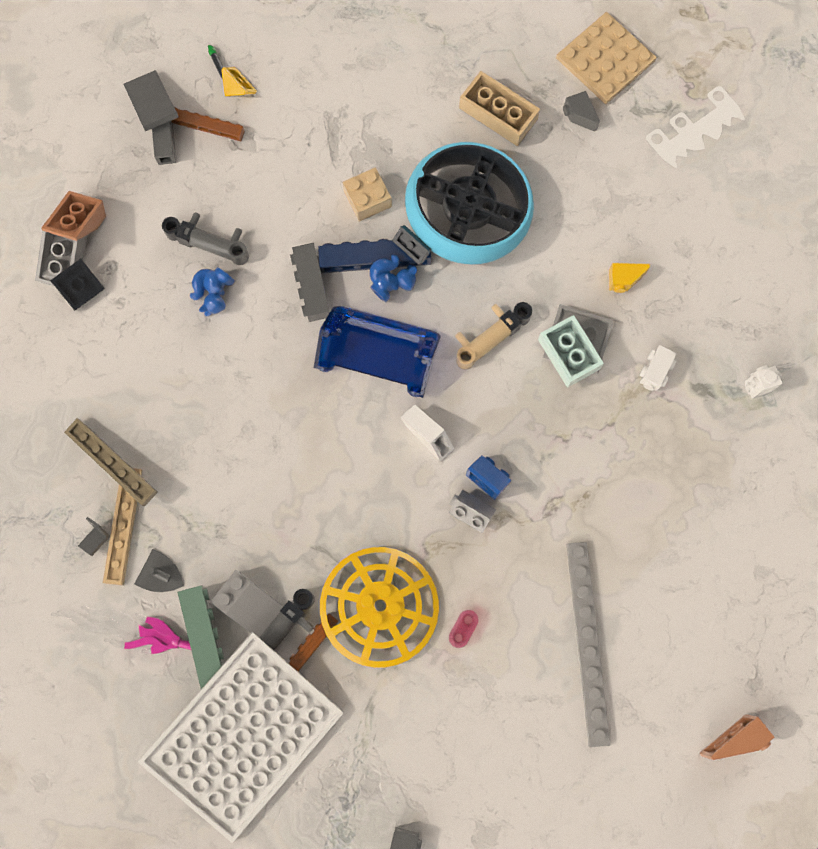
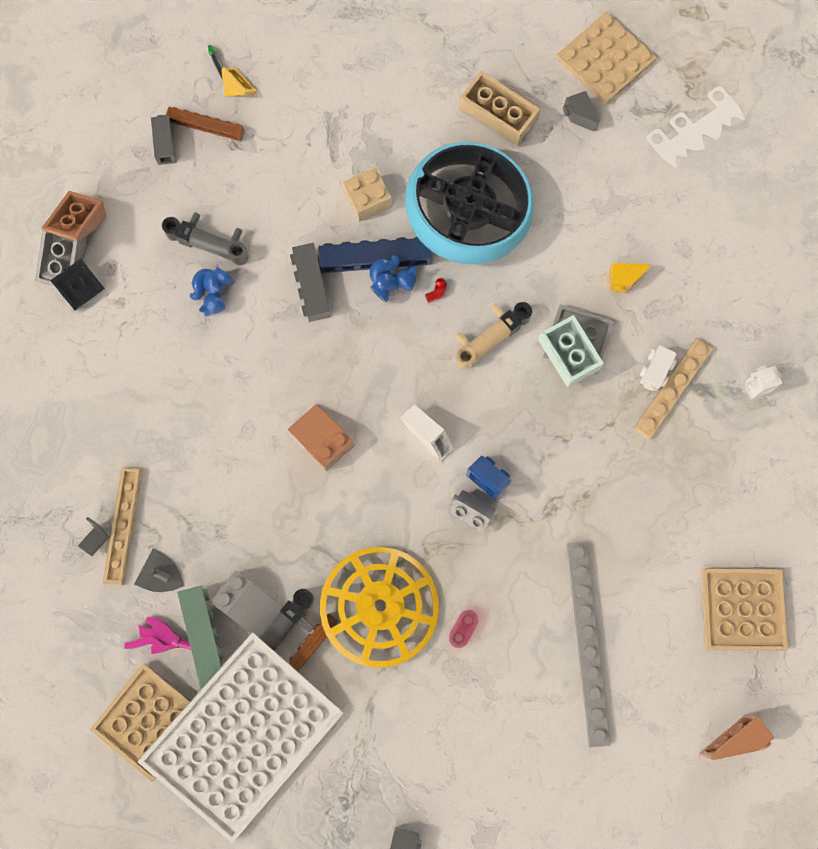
(111, 462): dark tan plate -> none
(139, 715): none -> tan plate
(150, 100): dark grey tile -> none
(321, 437): none -> nougat slope
(377, 348): clear blue windscreen -> none
(411, 244): plate -> none
(439, 290): none -> red arm
(673, 389): none -> tan plate
(744, 609): none -> tan plate

